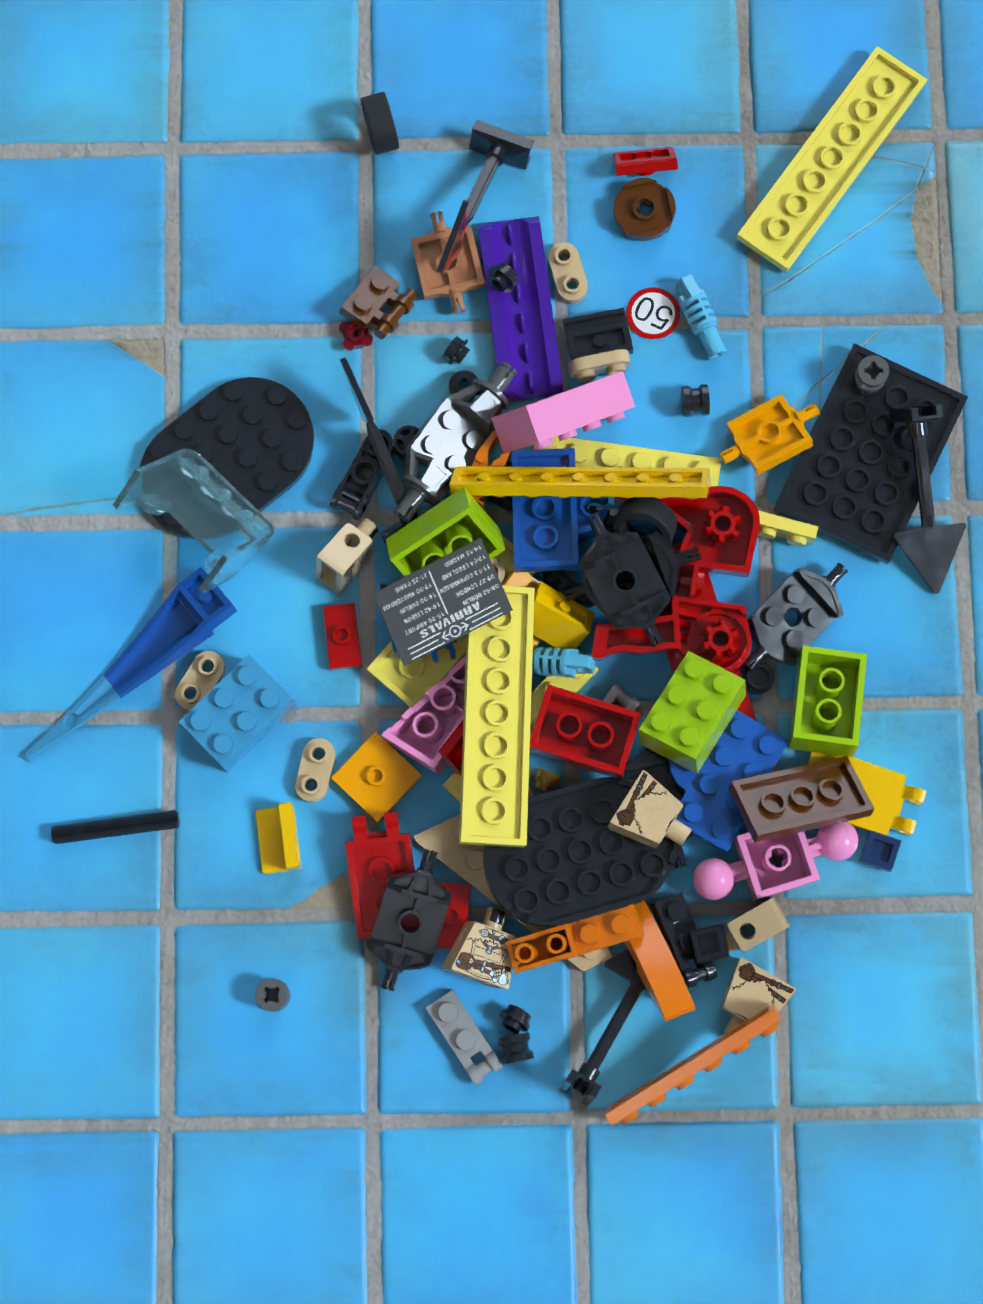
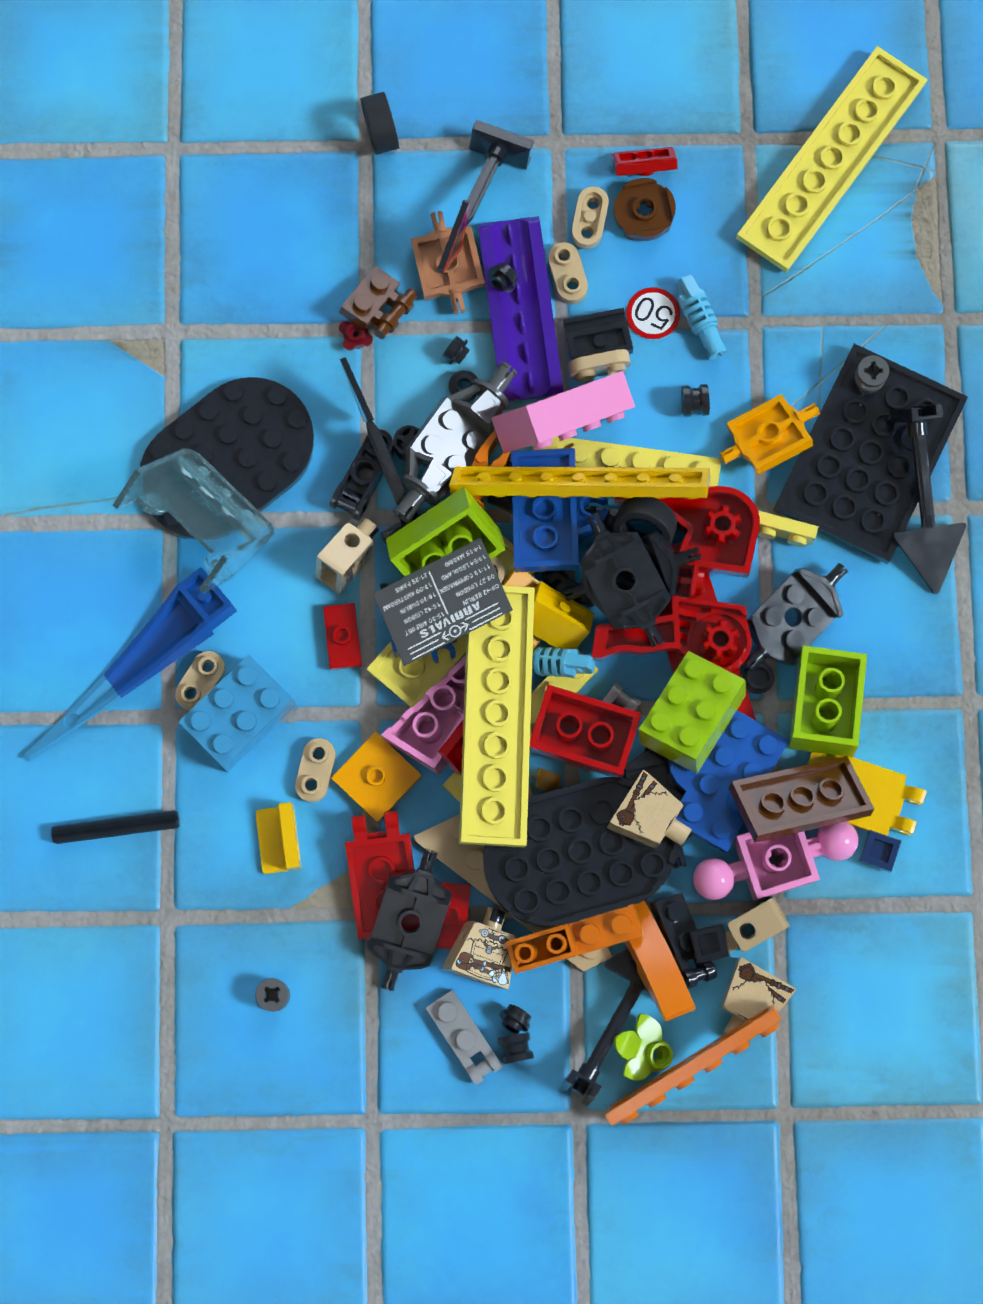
(590, 219): none -> tan plate
(639, 1046): none -> lime plate

